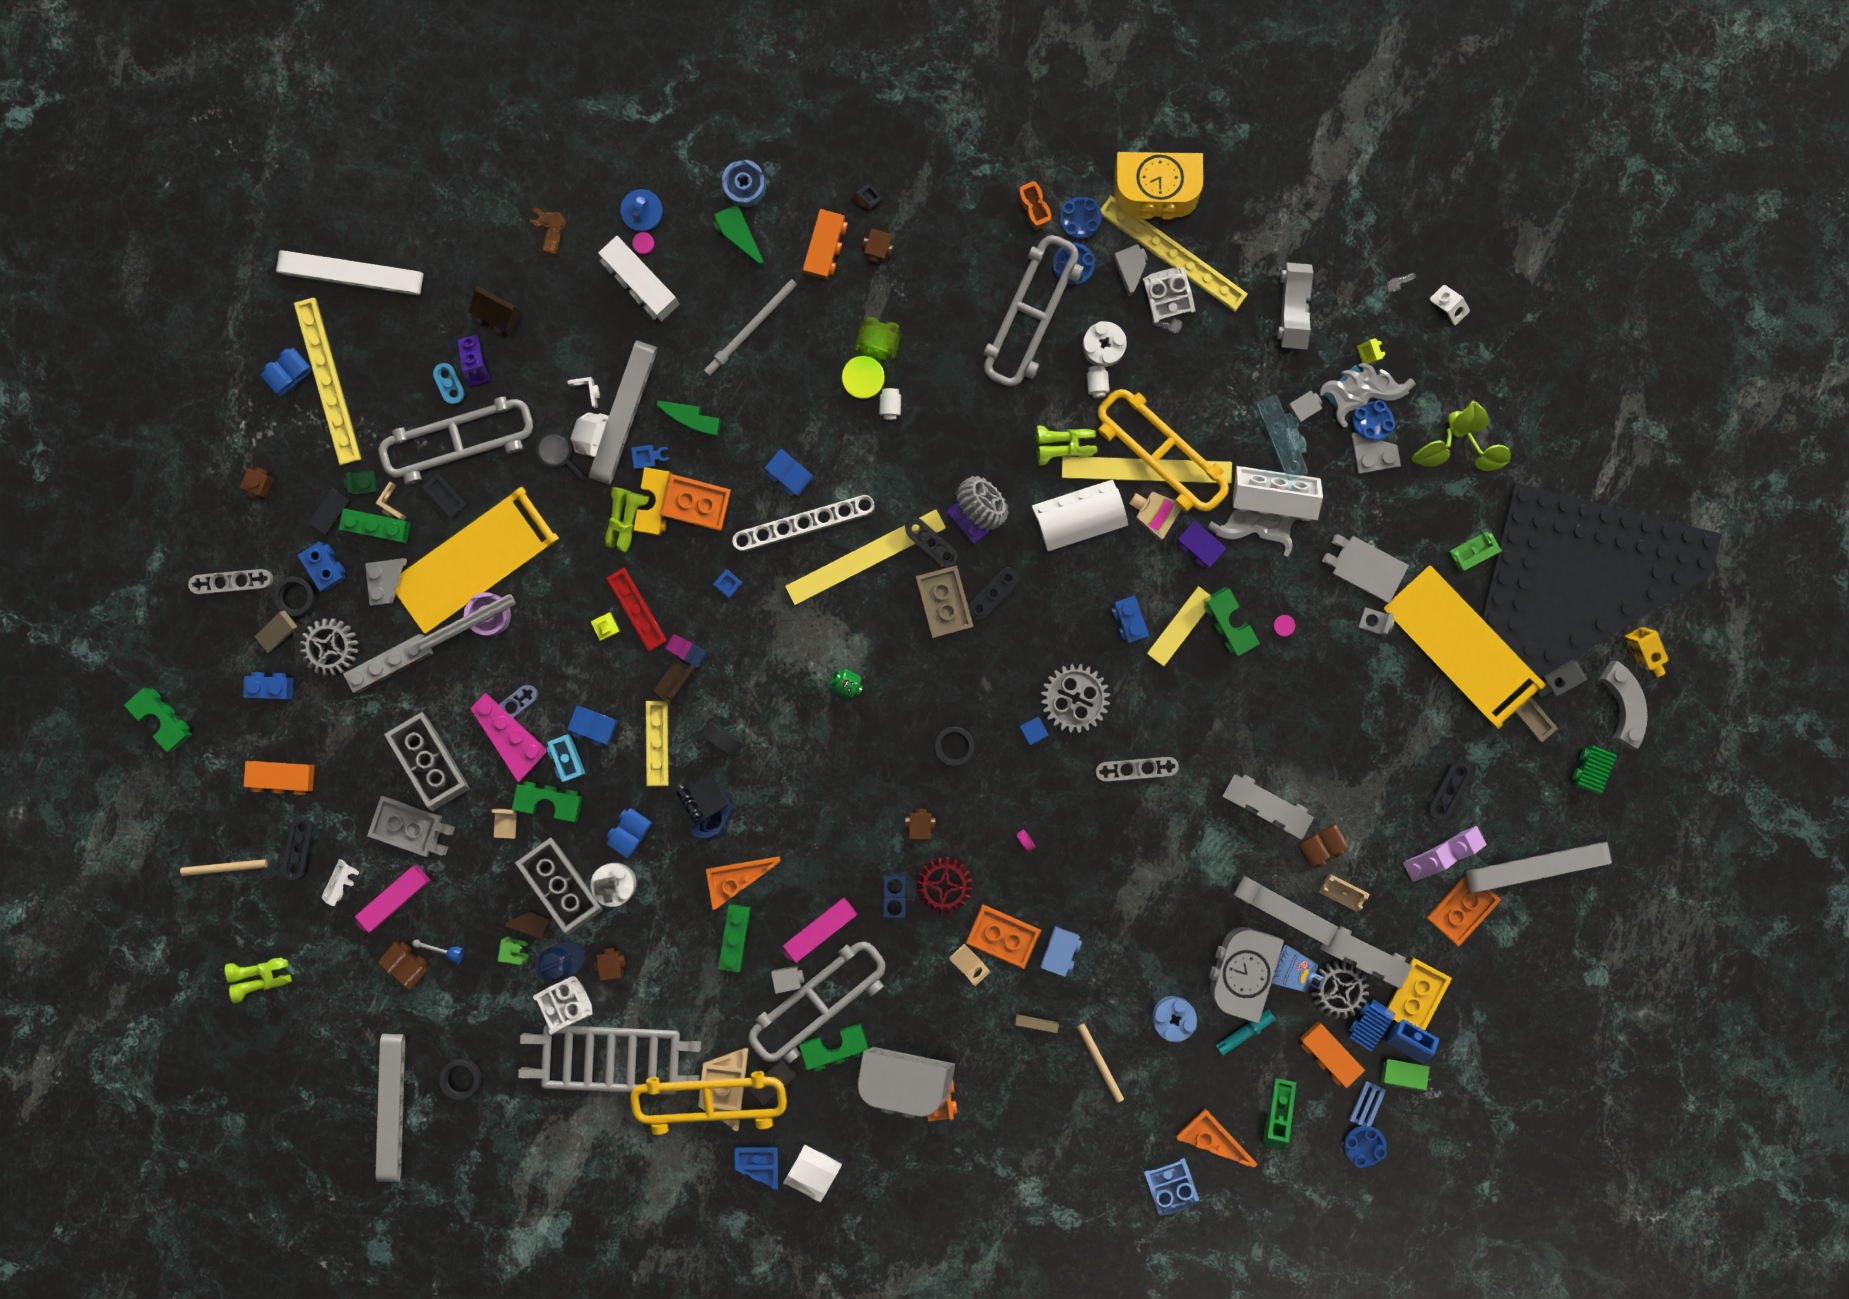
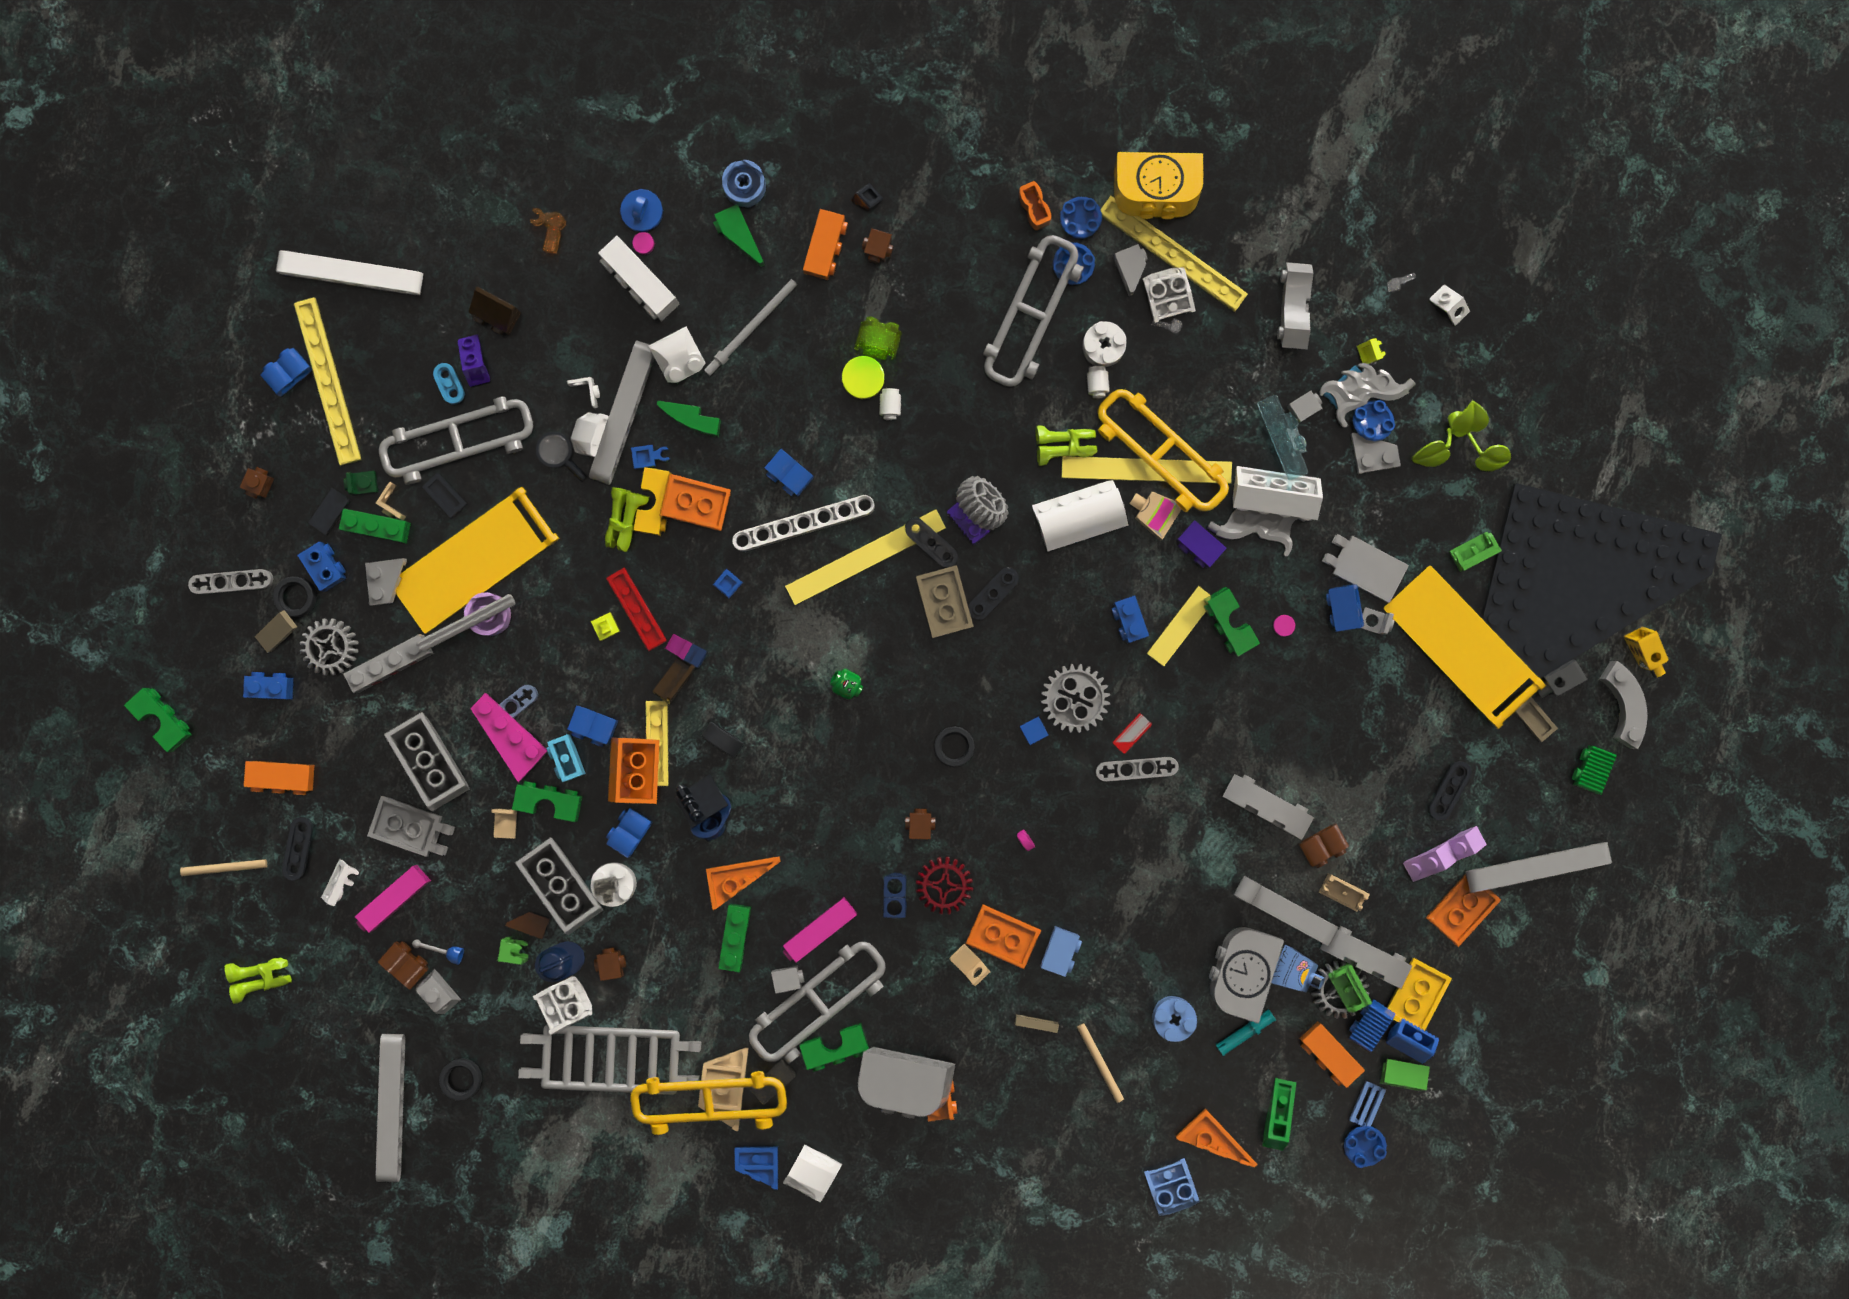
(437, 993): none -> light grey torso
(633, 770): none -> orange slope
(677, 355): none -> white slope
(1132, 733): none -> sticker
(1345, 607): none -> blue brick
(1349, 988): none -> bright green hinge

